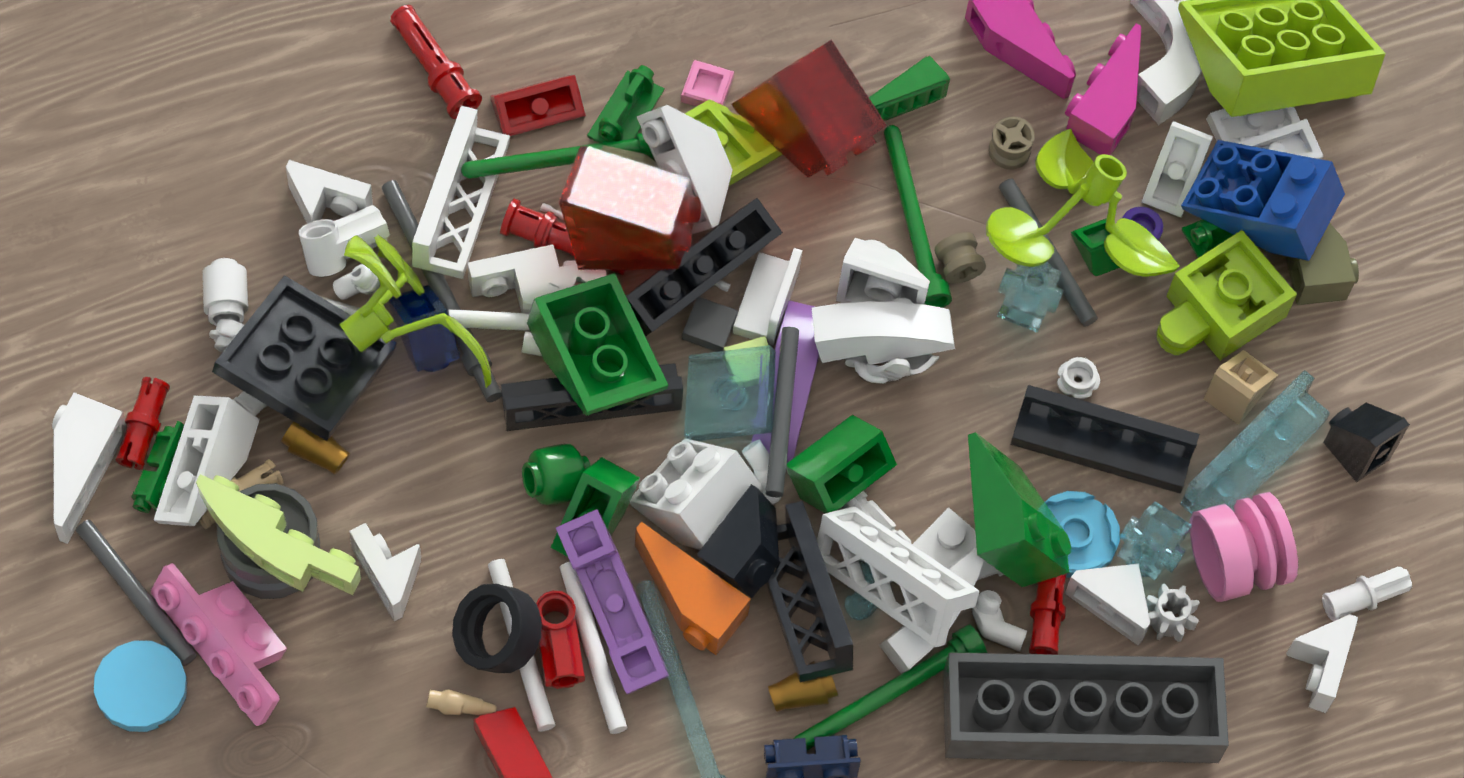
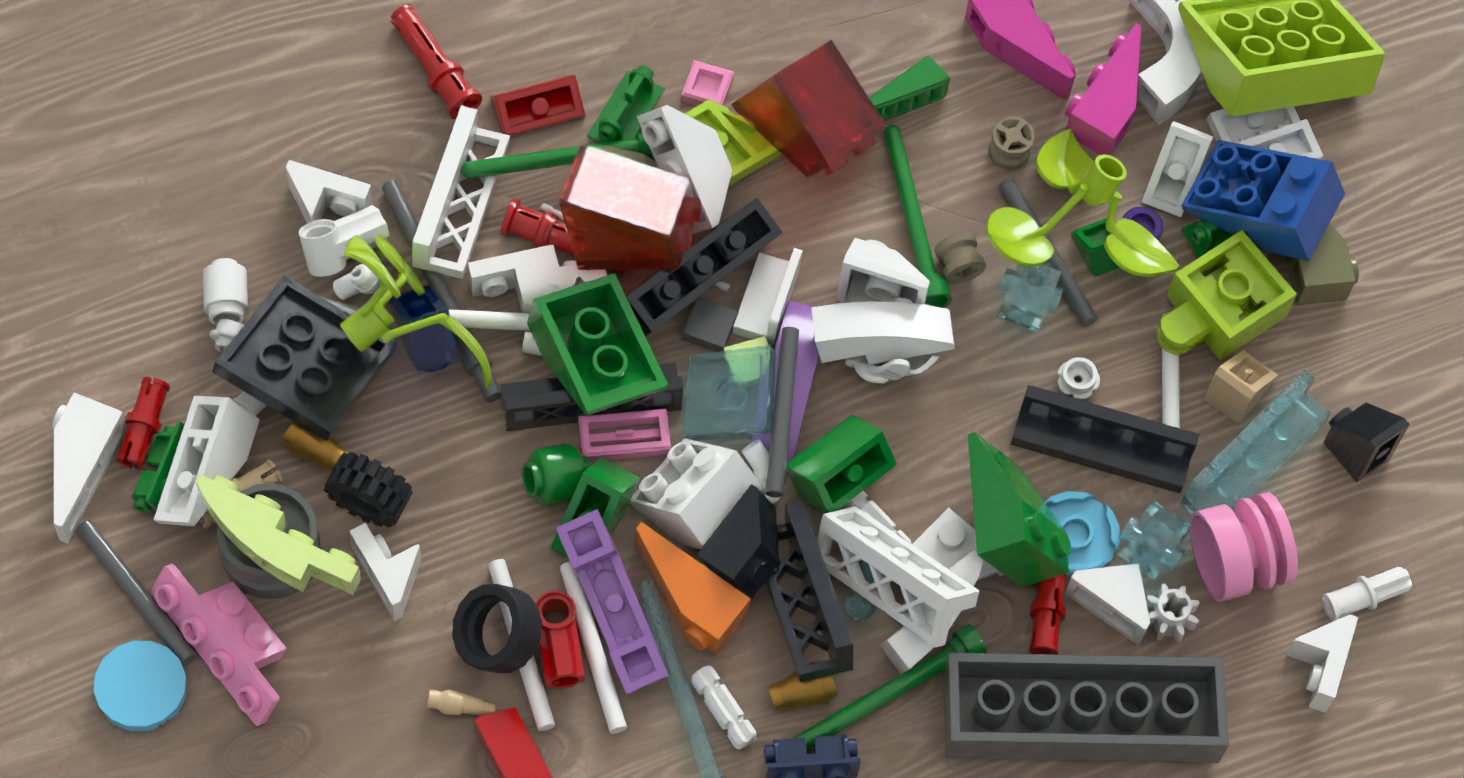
(368, 489): none -> black tyre
(625, 451): none -> bright pink tile
(723, 707): none -> white axle
(992, 624): white arm -> none
(1170, 389): none -> white bar

